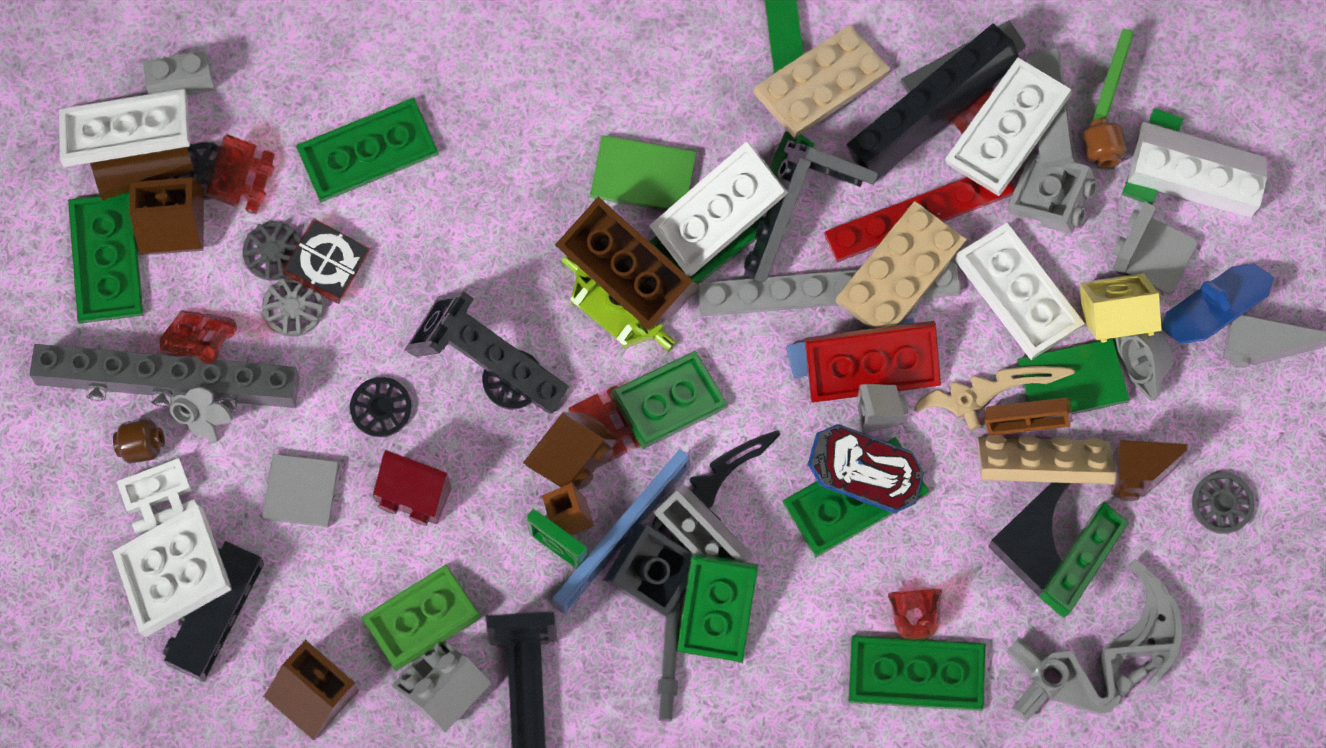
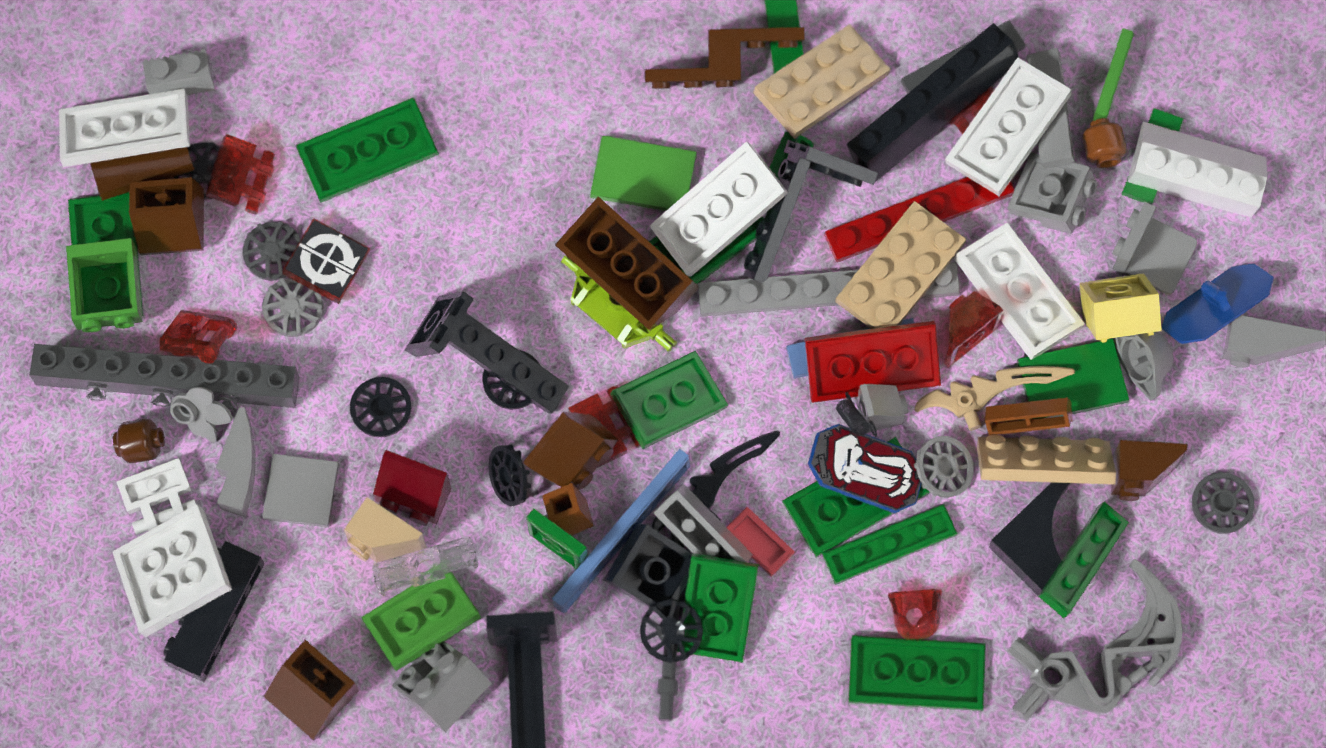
(102, 254): none -> bright green window
(238, 466): none -> light grey slope
(380, 534): none -> tan slope
(403, 569): none -> clear piece
(510, 475): none -> black wheel
(671, 630): none -> black wheel
(724, 57): none -> reddish brown bracket
(761, 541): none -> coral tile
(855, 417): none -> black piece
(889, 544): none -> green tile
(944, 467): none -> light grey wheel
(969, 324): none -> clear red slope

